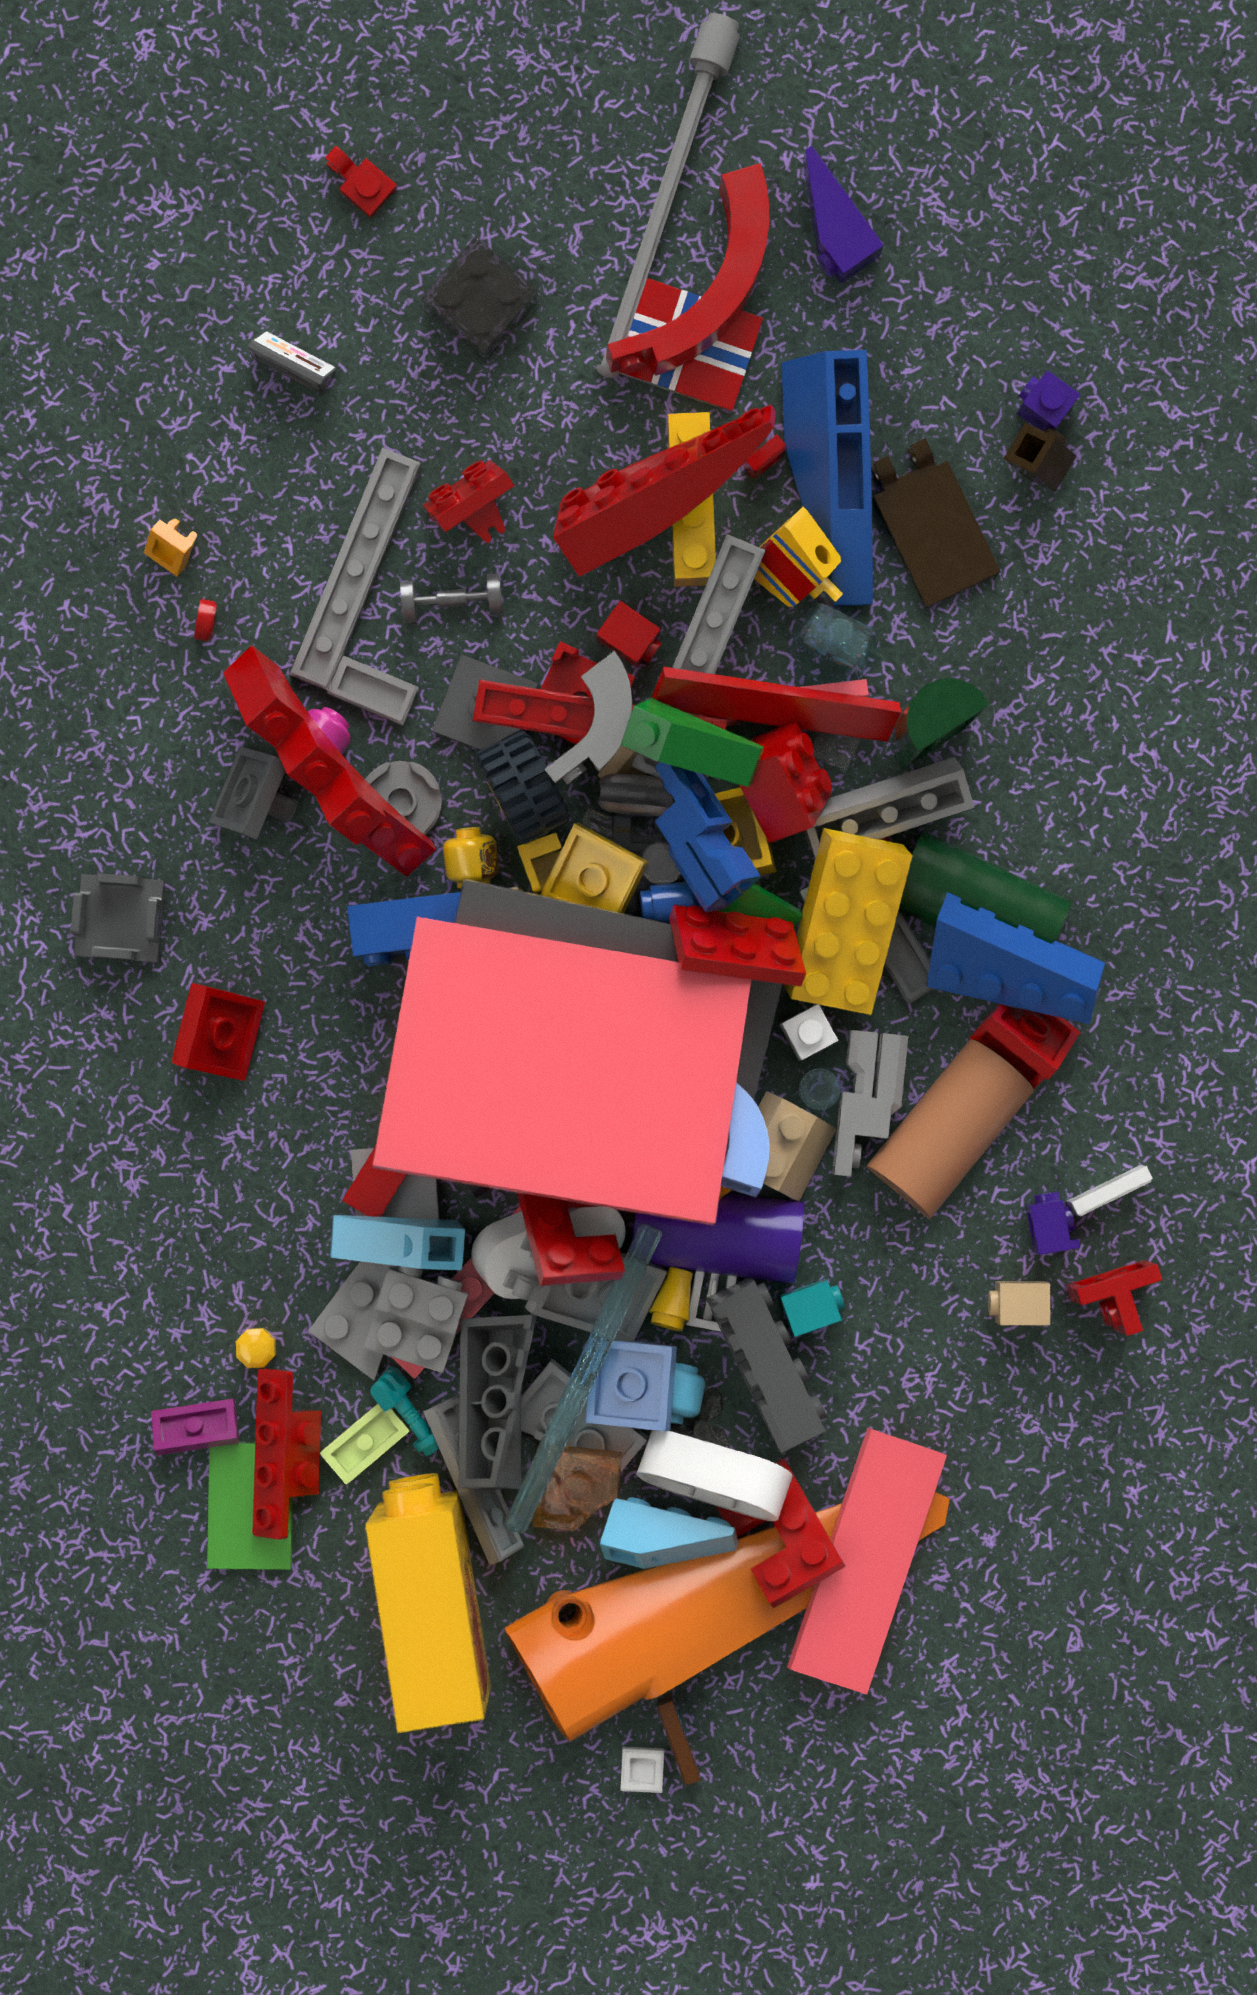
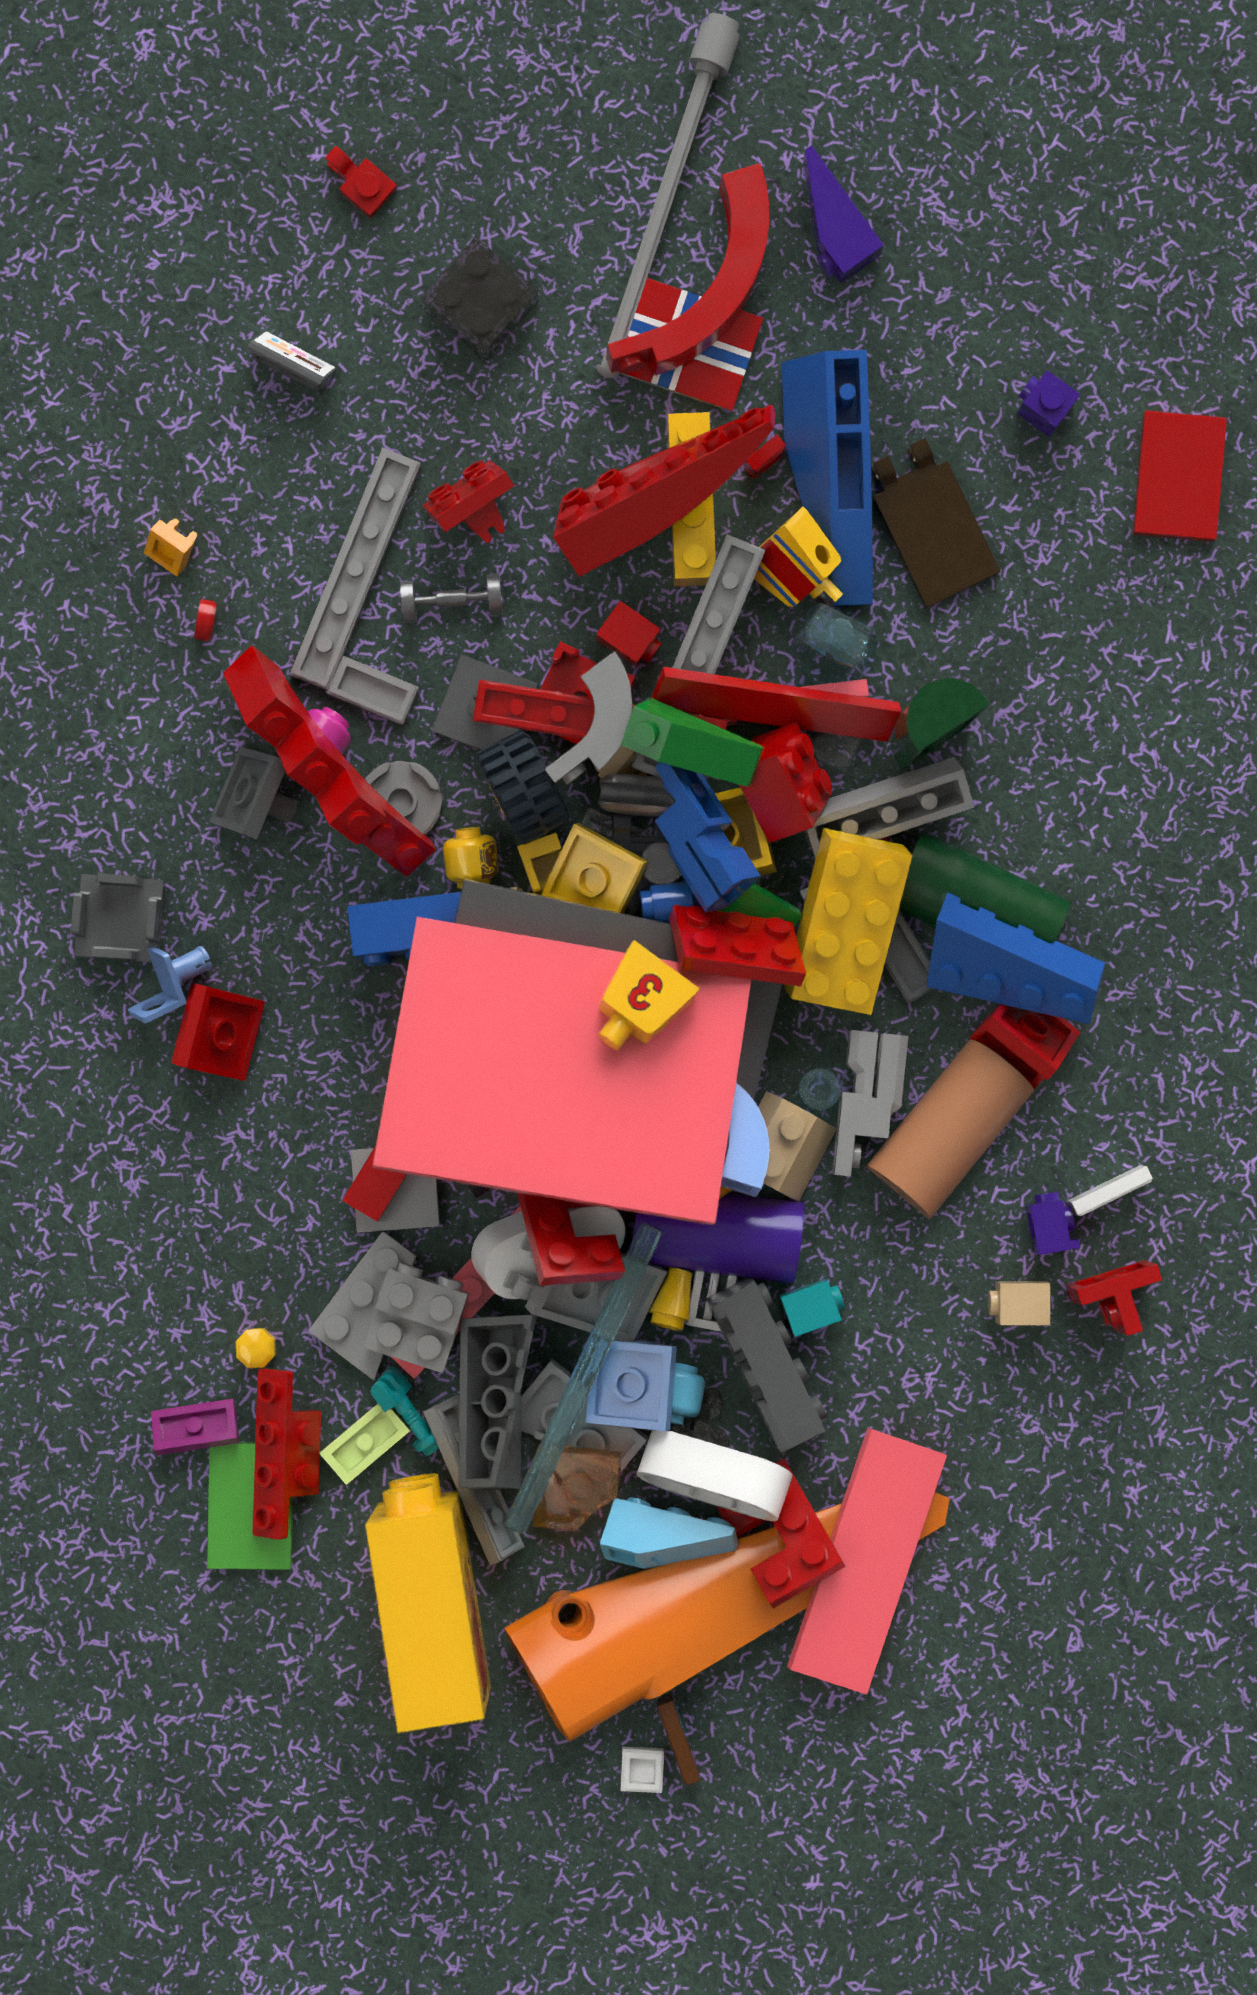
(170, 976): none -> medium blue bracket
(399, 1241): medium azure slope -> none
(643, 998): none -> yellow torso
(808, 1032): white brick -> none
(1040, 456): dark brown brick -> none
(1179, 476): none -> red tile

